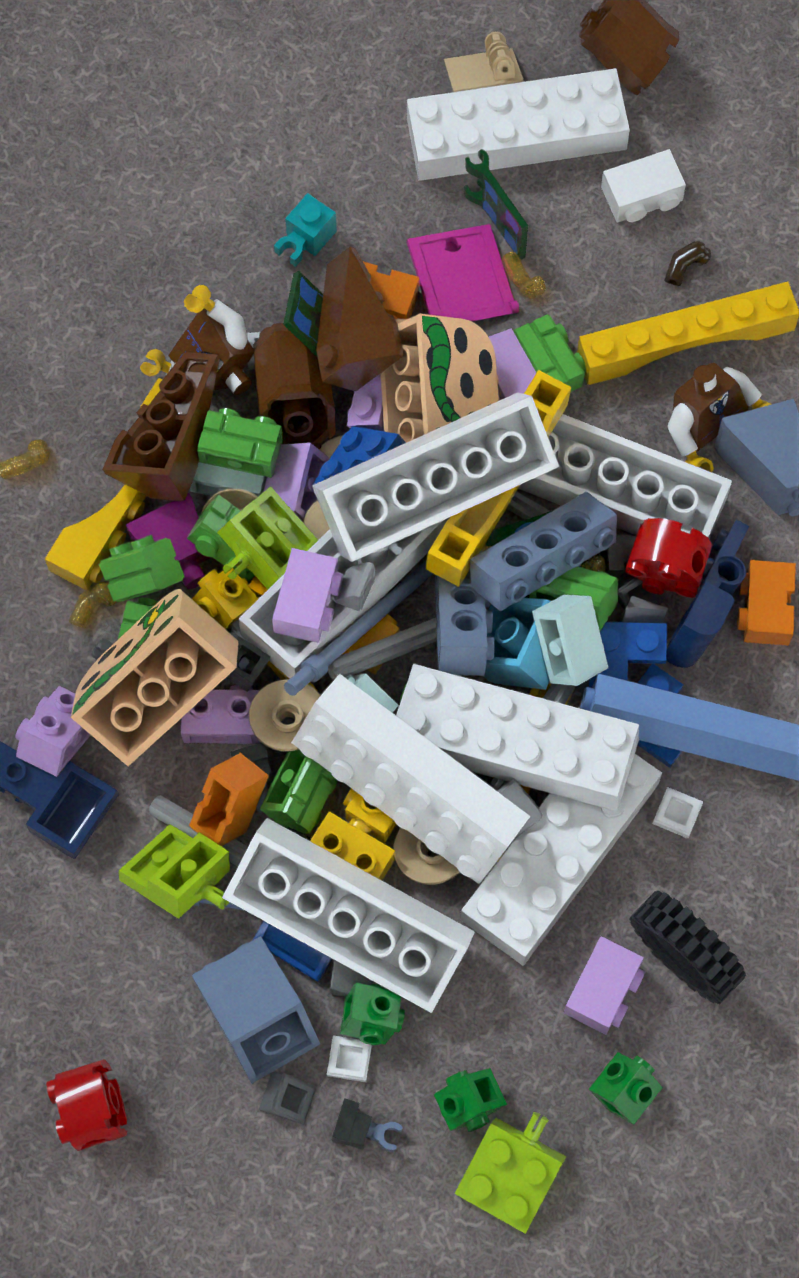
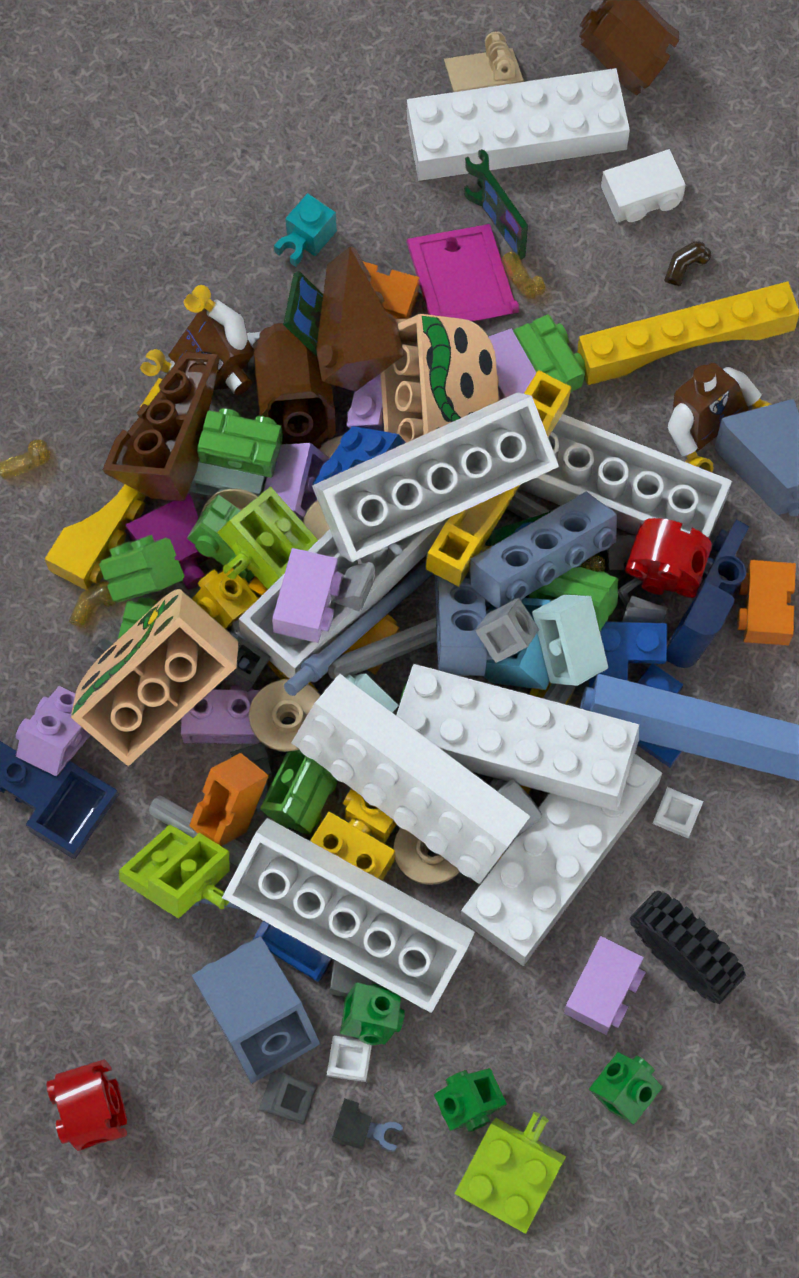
(507, 630): none -> light grey brick

